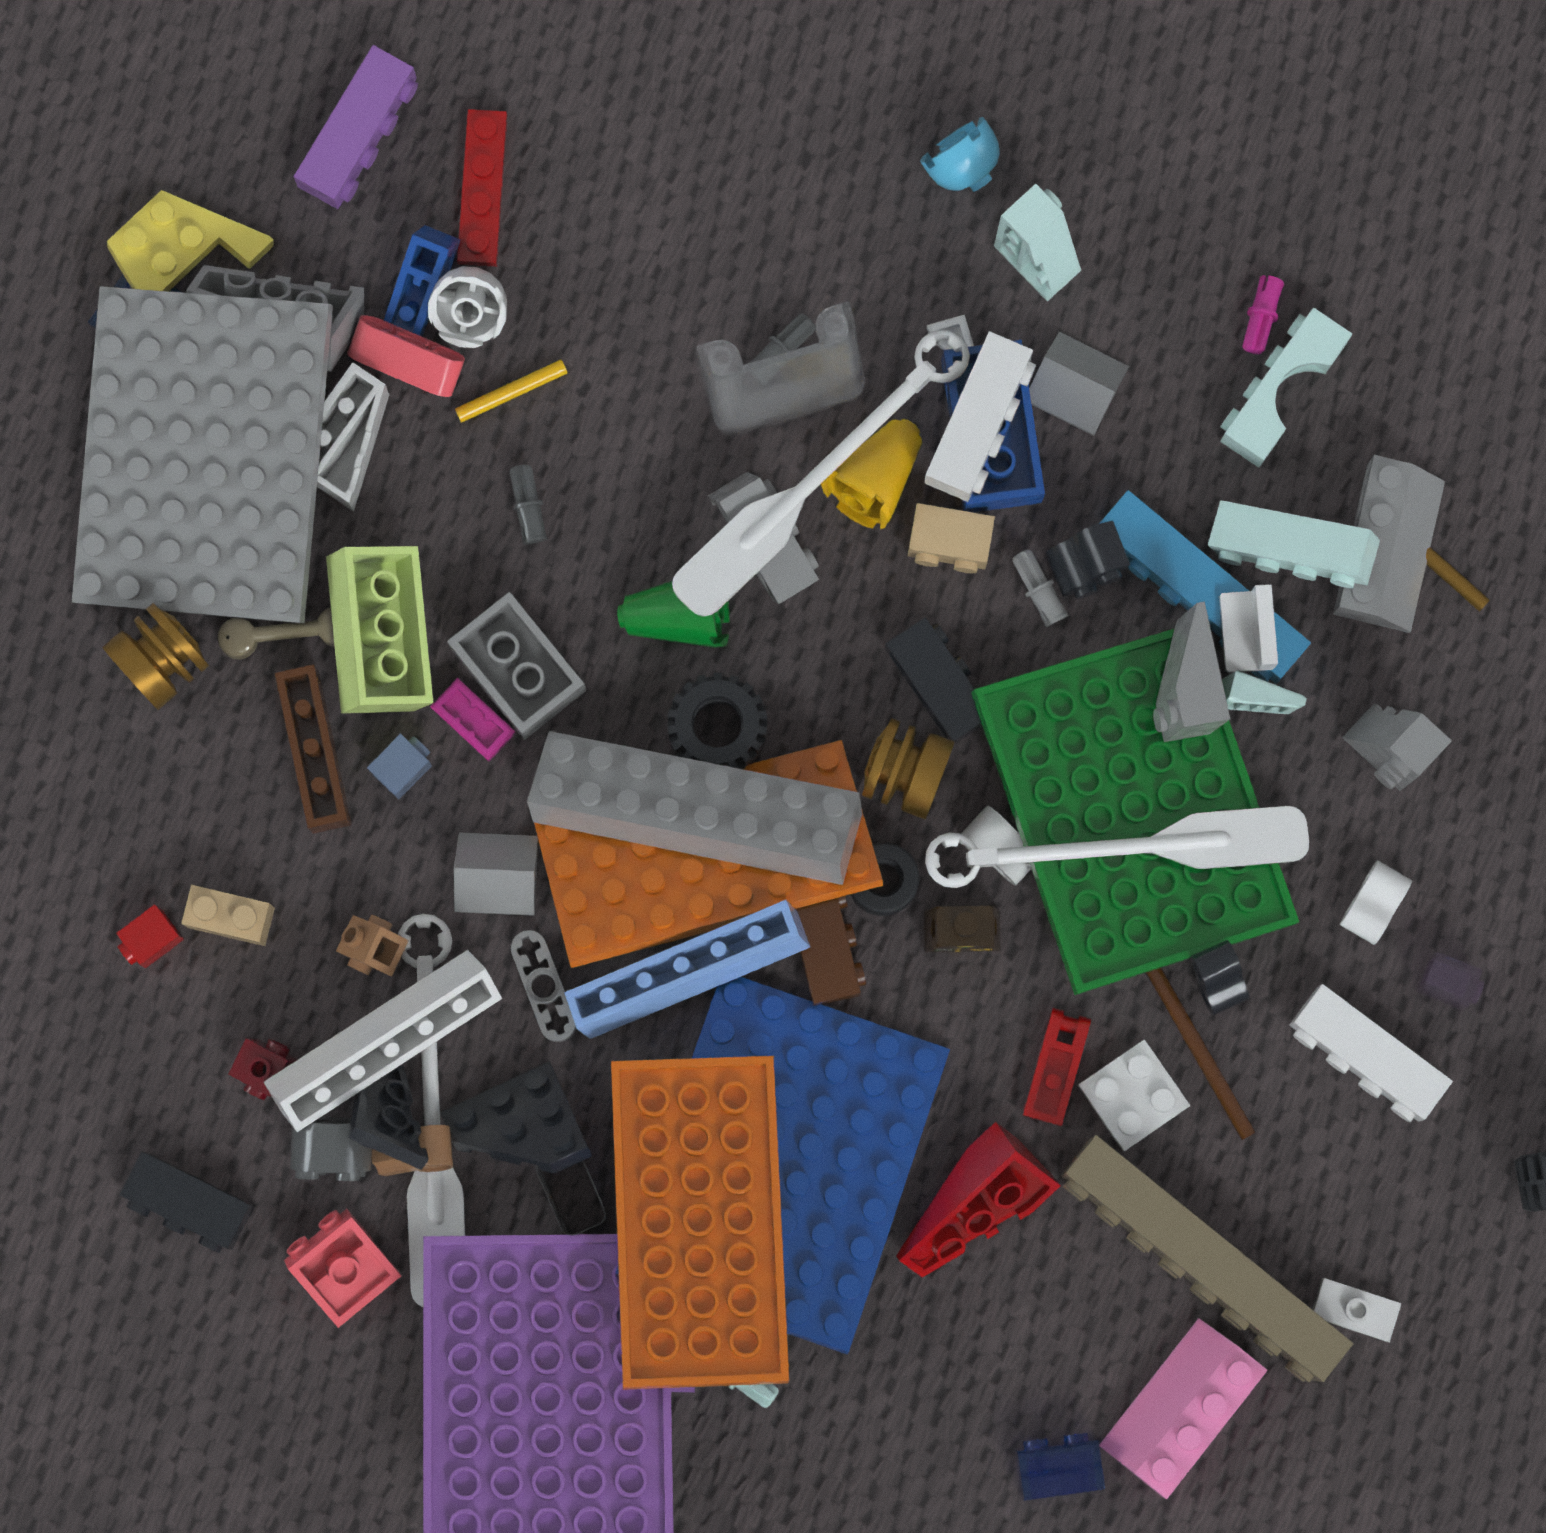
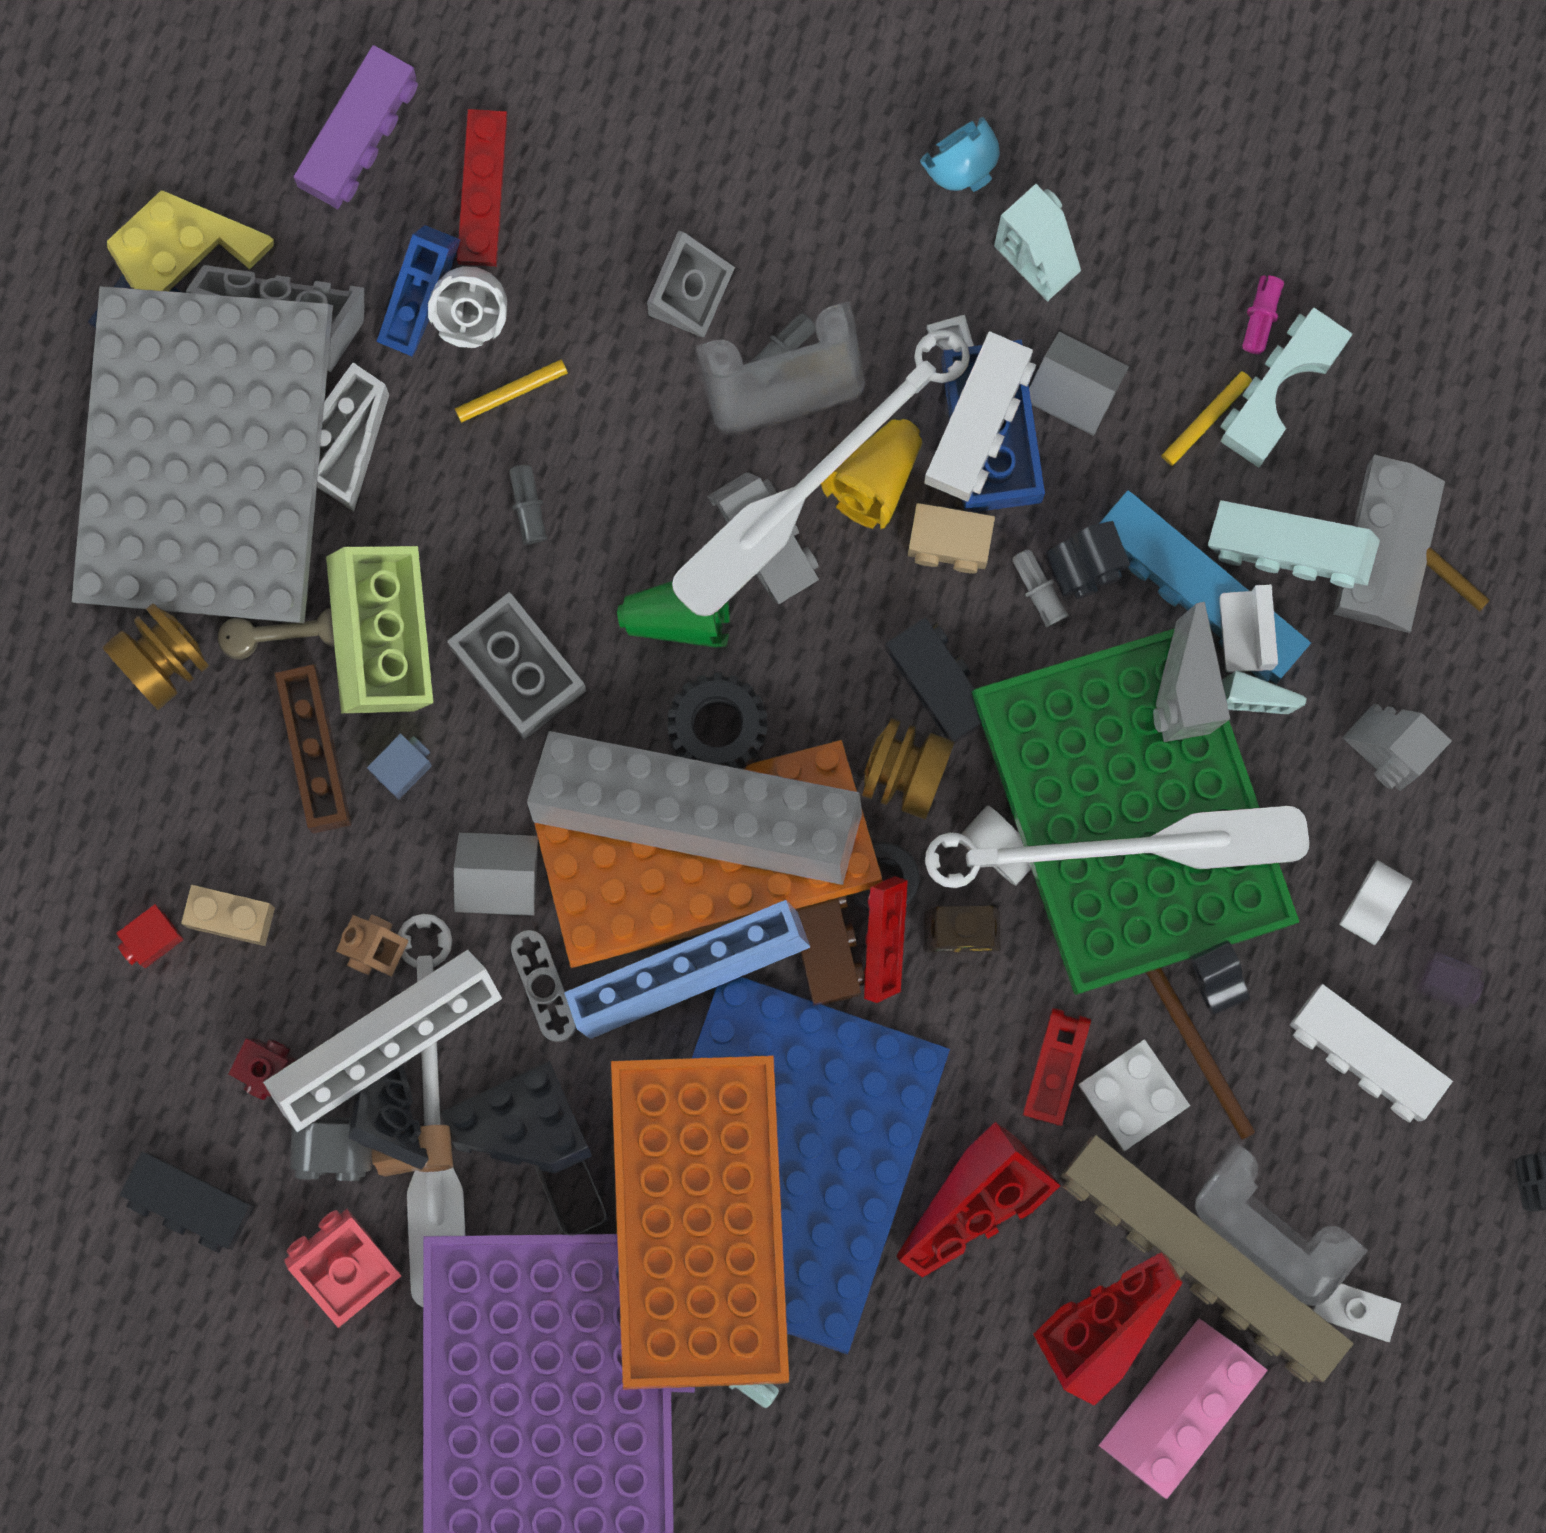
(406, 356): coral beam -> none
(473, 719): dark pink plate -> none
(689, 286): none -> light grey slope
(885, 939): none -> red plate
(1059, 1467): clear blue brick -> none
(1101, 1336): none -> red wedge
(1206, 418): none -> yellow bar
(1303, 1268): none -> clear windscreen

